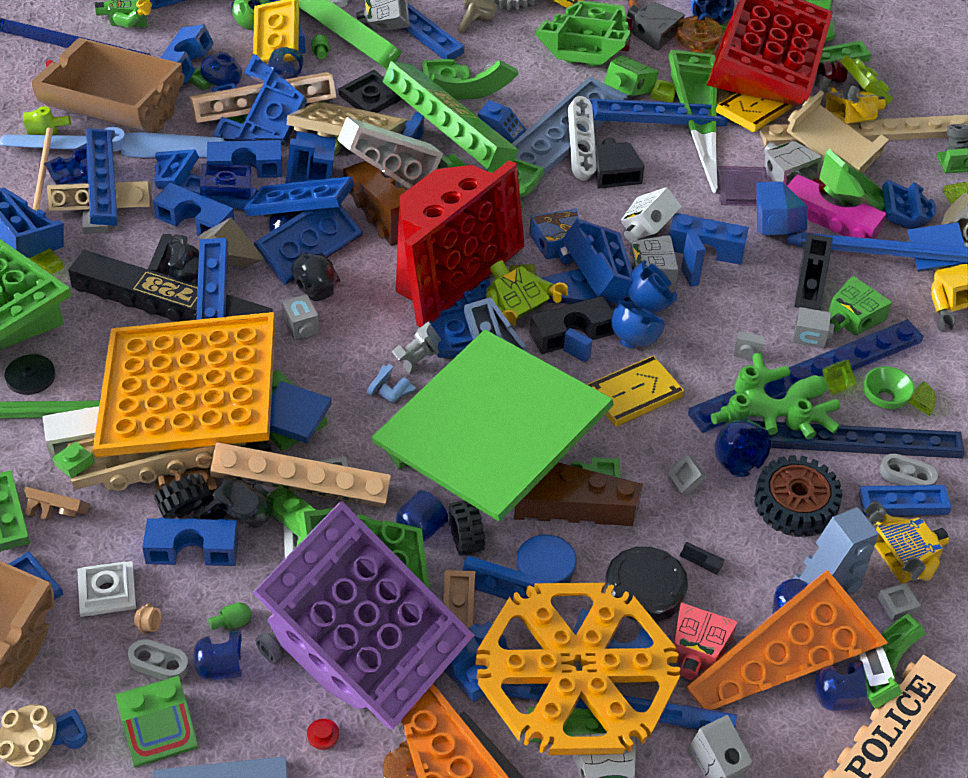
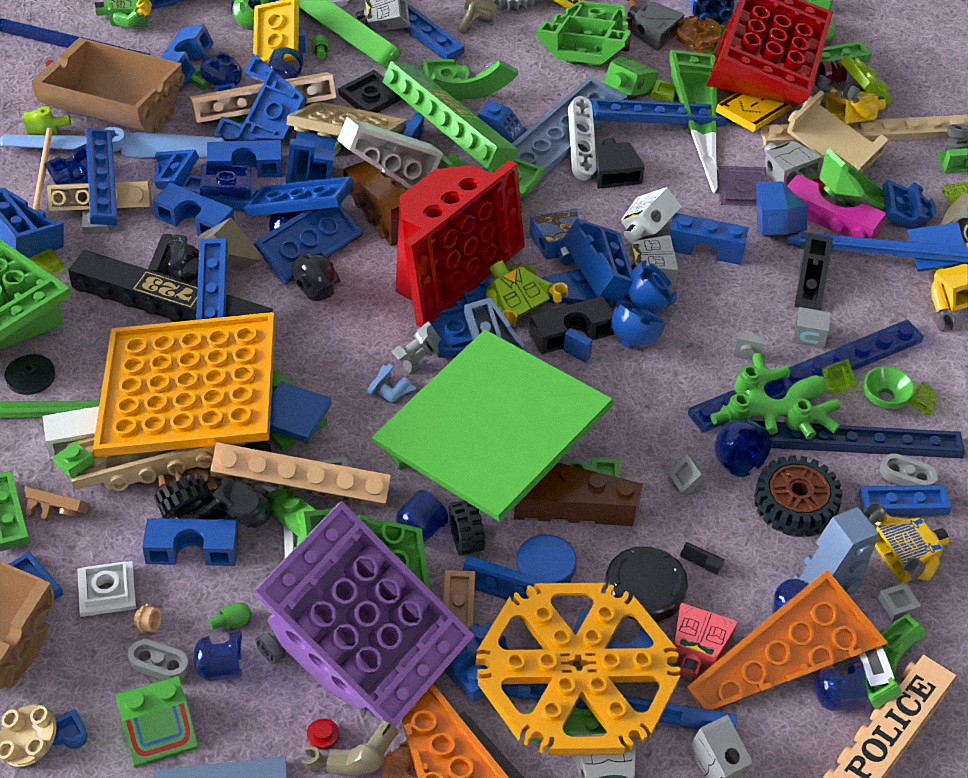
(300, 317): light grey brick -> none
(359, 760): none -> dark tan arm
(638, 390): yellow tile -> none
(693, 259): blue tile -> none
(858, 307): bright green torso -> none

